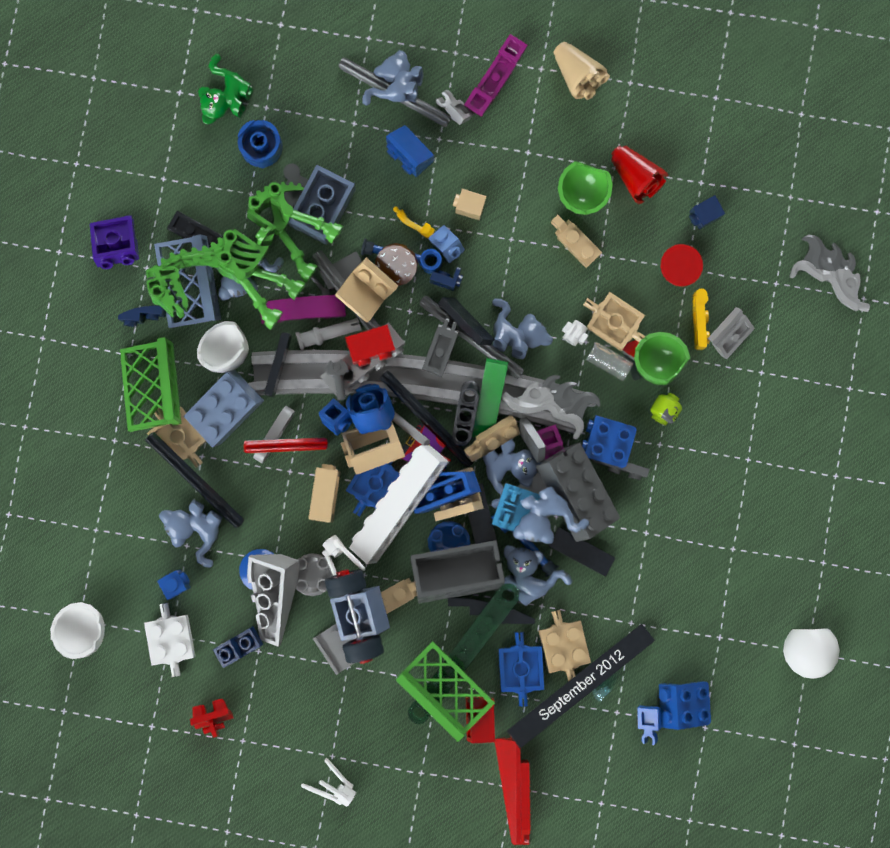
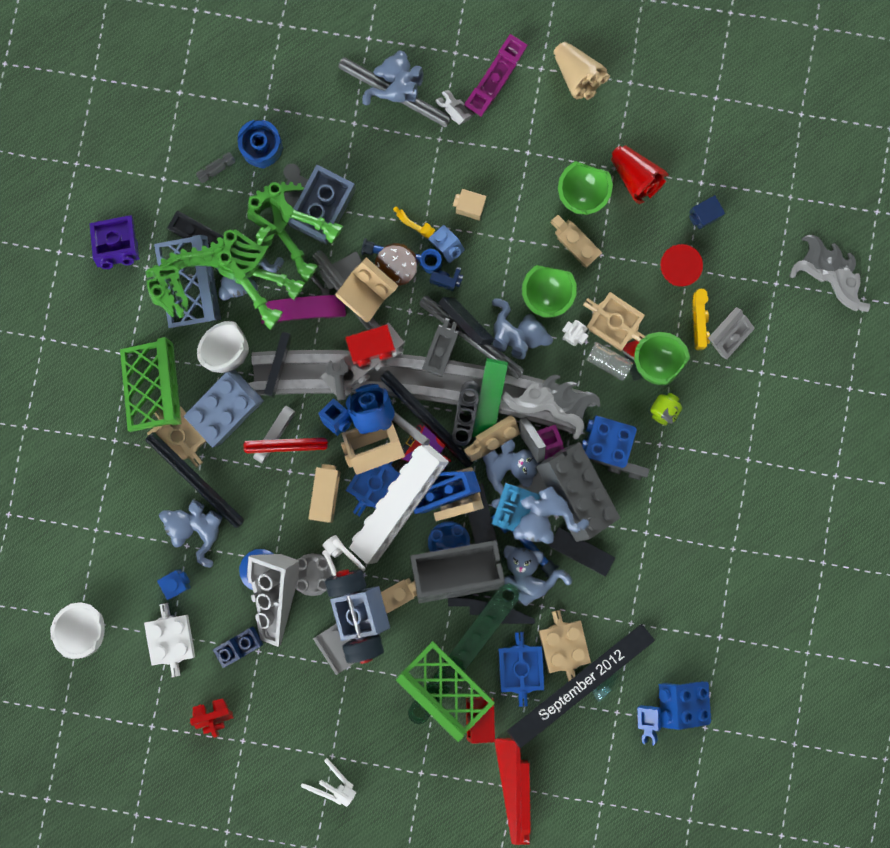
(136, 315): dark blue slope -> none
(215, 167): none -> dark grey axle
(216, 102): green animal -> none
(318, 335): light grey pin -> none
(409, 150): blue slope -> none
(548, 291): none -> bright green cylinder
(811, 652): white cylinder -> none

